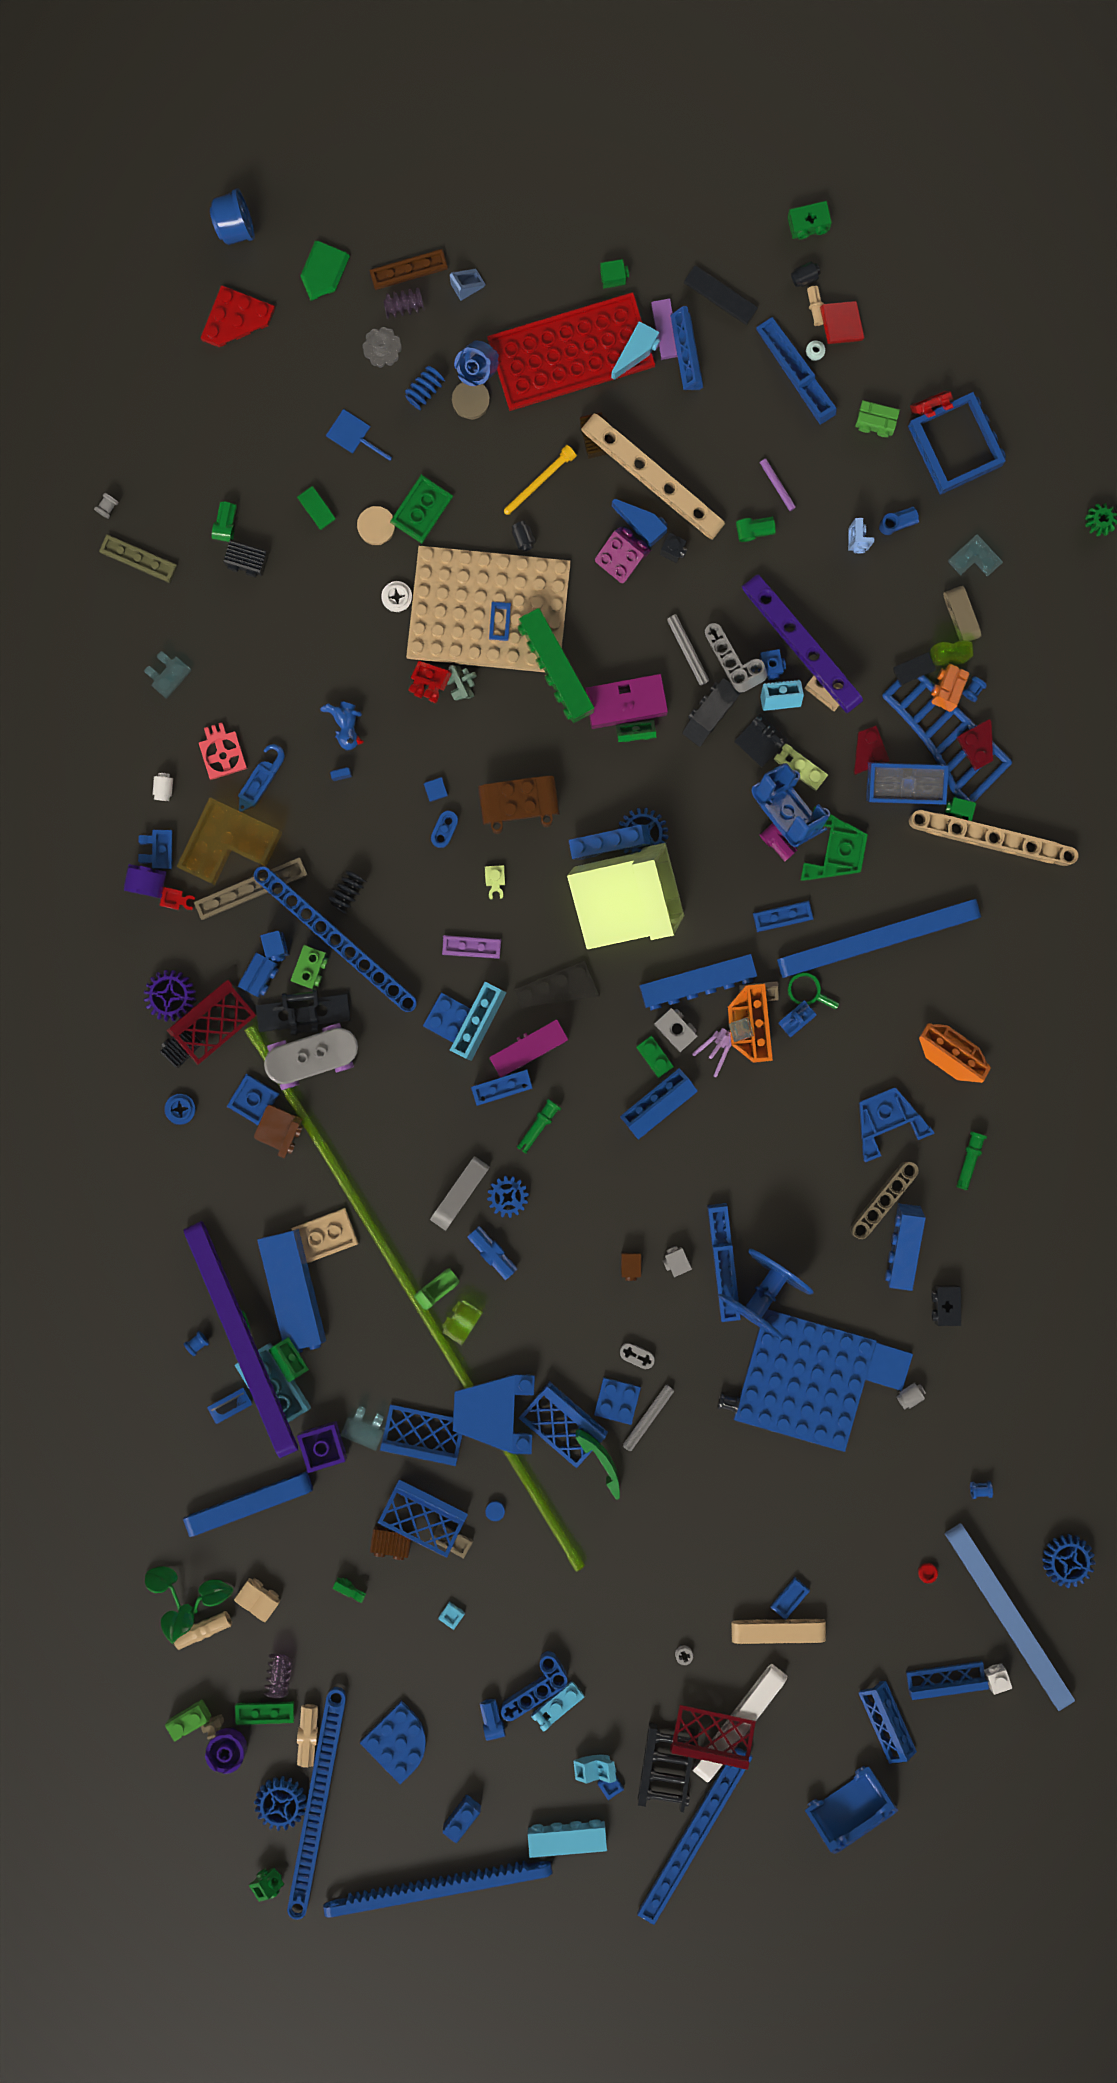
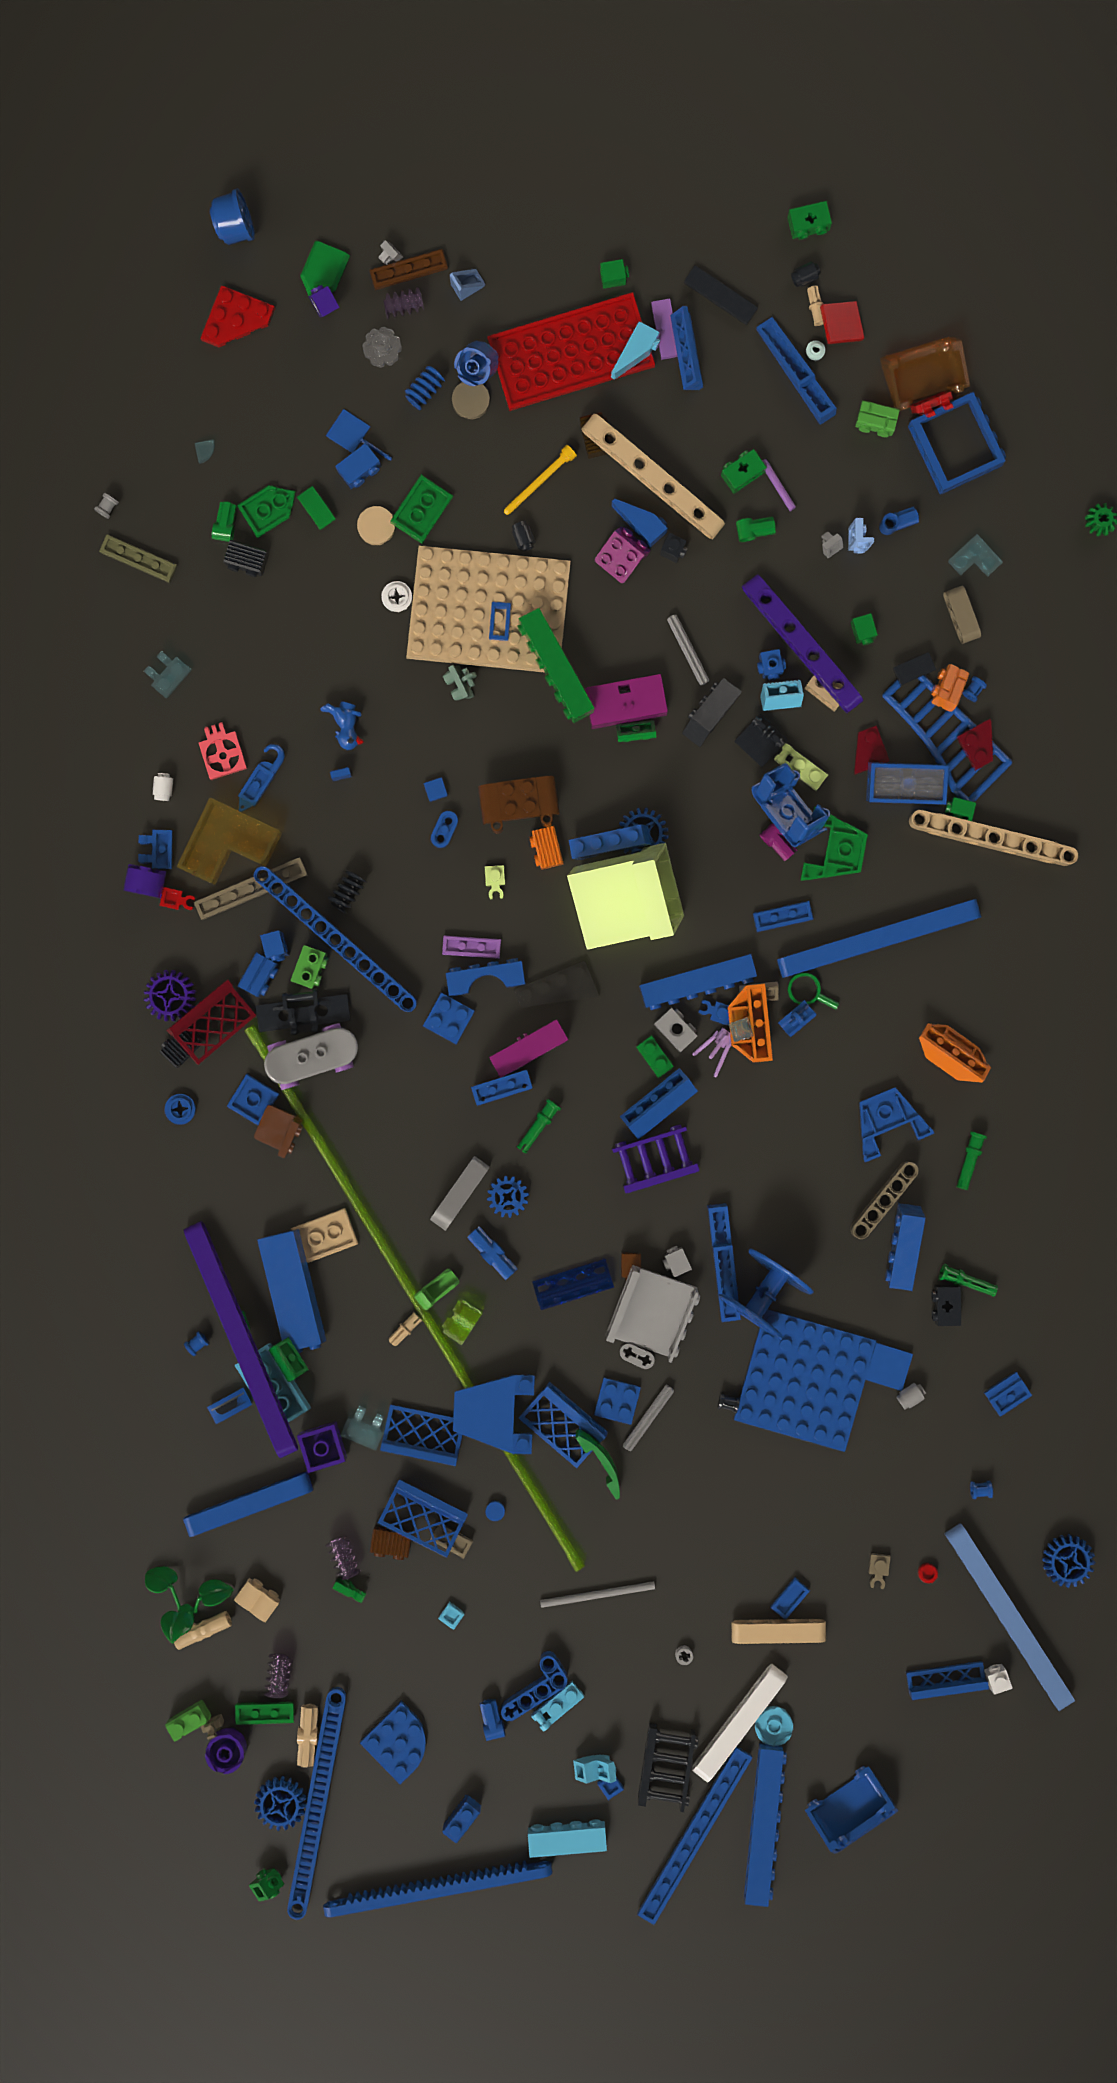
(204, 450): none -> clear light blue tile
(267, 509): none -> green tile
(323, 300): none -> dark purple brick
(343, 1558): none -> clear purple piece
(358, 466): none -> blue brick
(389, 253): none -> light grey tile
(404, 1329): none -> tan axle
(429, 675): red plate -> none
(460, 980): none -> blue arch
(478, 1021): medium azure brick -> none
(547, 848): none -> orange brick
(573, 1288): none -> clear blue fence
(597, 1594): none -> light grey piece
(651, 1178): none -> dark purple fence
(653, 1312): none -> light grey panel
(708, 1754): dark red fence -> none
(718, 1013): none -> blue plate
(729, 656): light grey beam -> none
(738, 480): none -> green brick
(763, 1825): none -> blue brick
(774, 1726): none -> medium azure tile
(831, 544): none -> light grey tile
(864, 629): none -> green brick
(878, 1566): none -> dark tan plate
(891, 1723): blue fence -> none
(925, 371): none -> clear orange windscreen
(955, 653): clear neon green brick -> none
(958, 1277): none -> green pin
(1007, 1393): none -> blue plate

